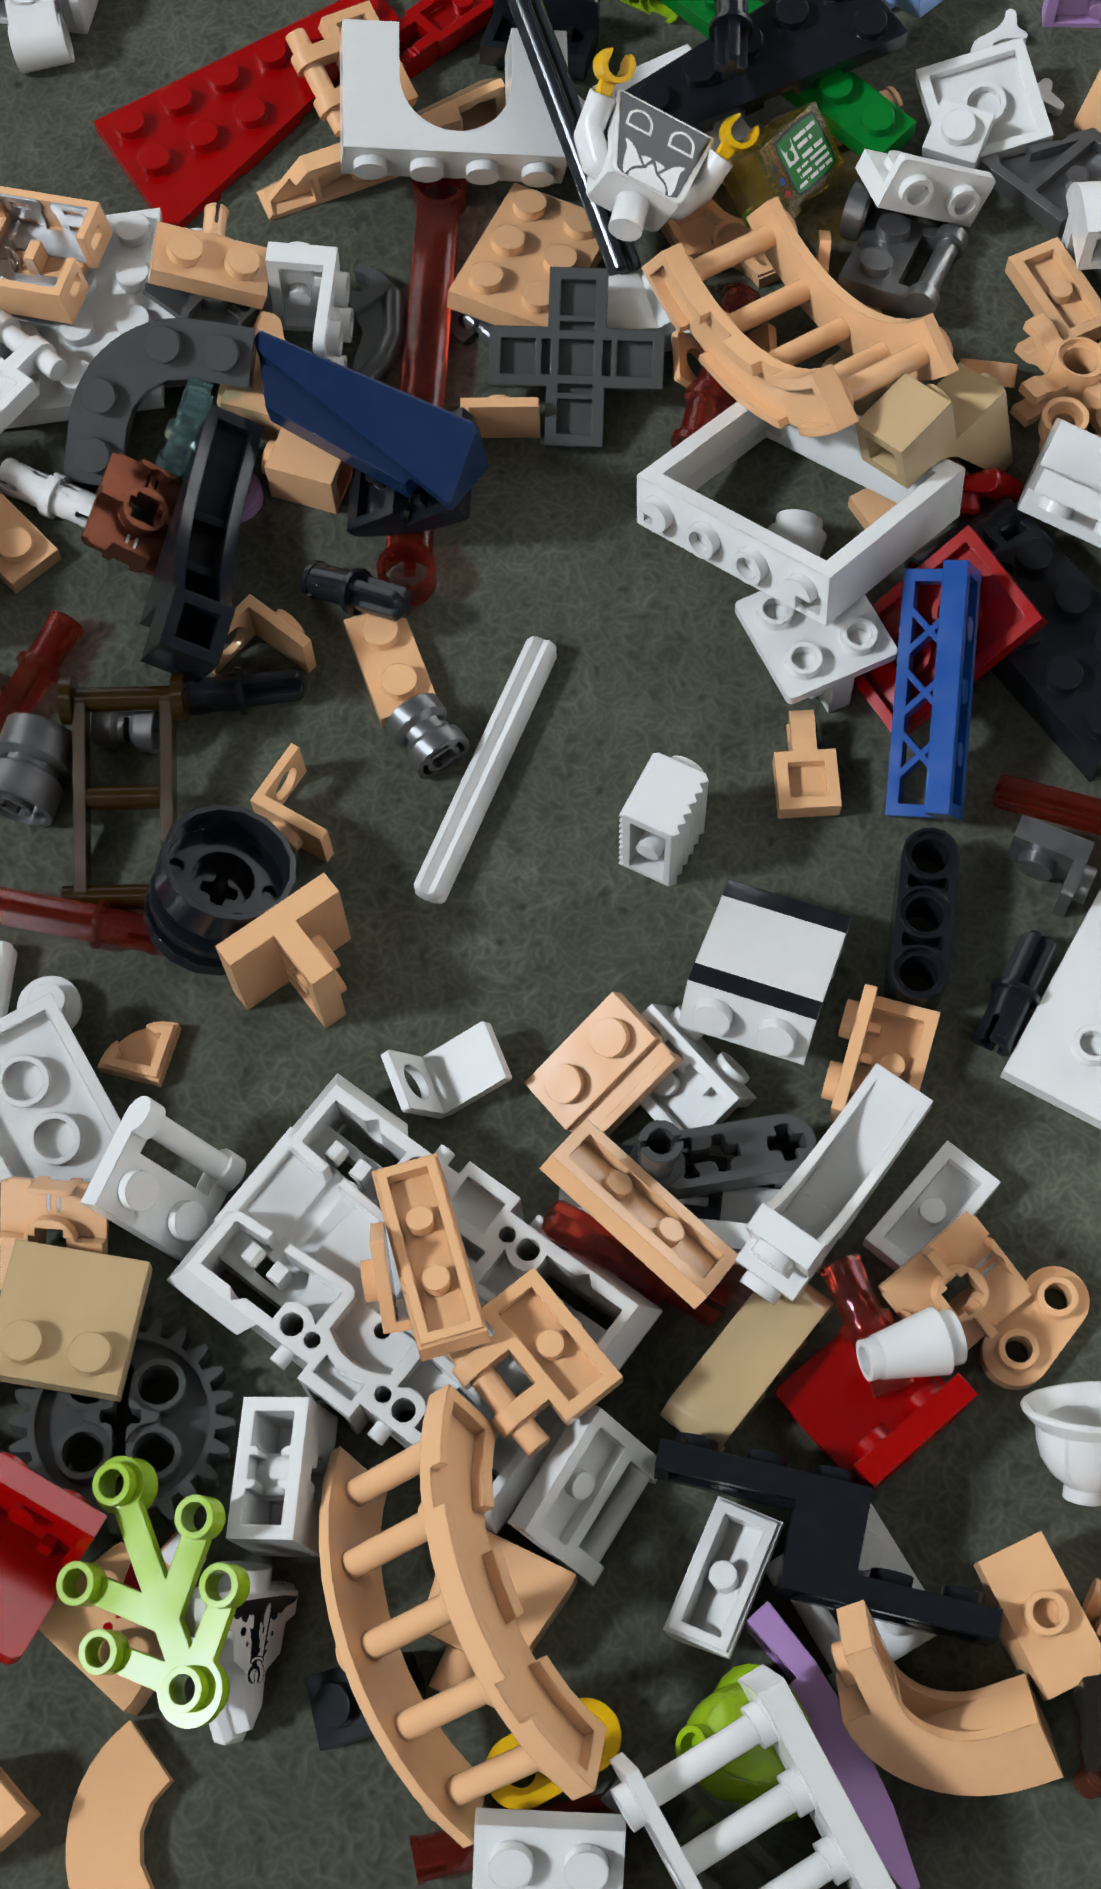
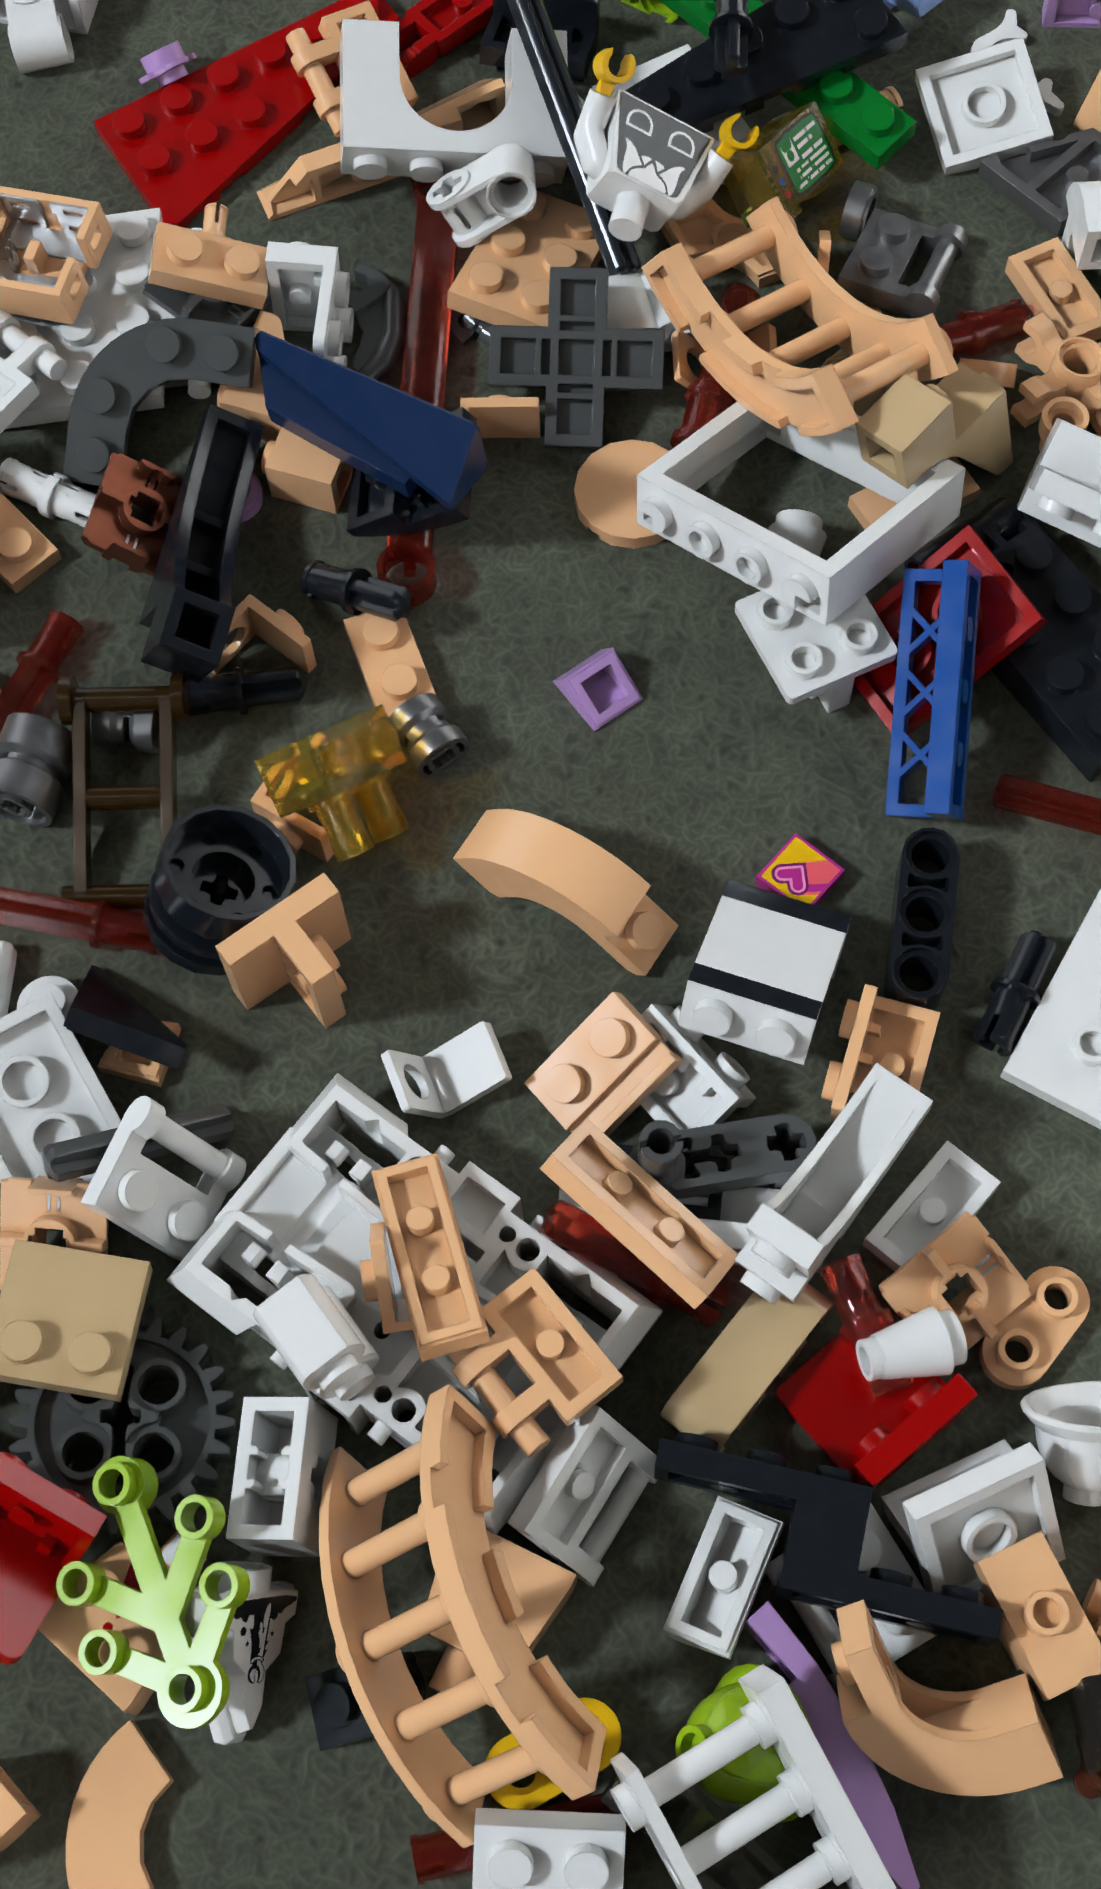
(83, 1154): none -> dark grey axle
(116, 1018): none -> black tile
(166, 64): none -> lavender plate
(184, 429): clear light blue piece -> none
(318, 1338): none -> white brick
(331, 767): none -> clear yellow brick
(477, 201): none -> white piece
(485, 770): white axle -> none
(558, 868): none -> light nougat arch
(599, 688): none -> lavender slope
(608, 492): none -> light nougat tile
(663, 818): white brick -> none
(800, 872): none -> tile
(805, 776): light nougat plate -> none
(924, 186): white bracket -> none
(958, 133): white plate -> none
(974, 1512): none -> white bracket
(976, 330): none -> clear red pin
(988, 484): red arm -> none
(1051, 852): flat silver bracket -> none

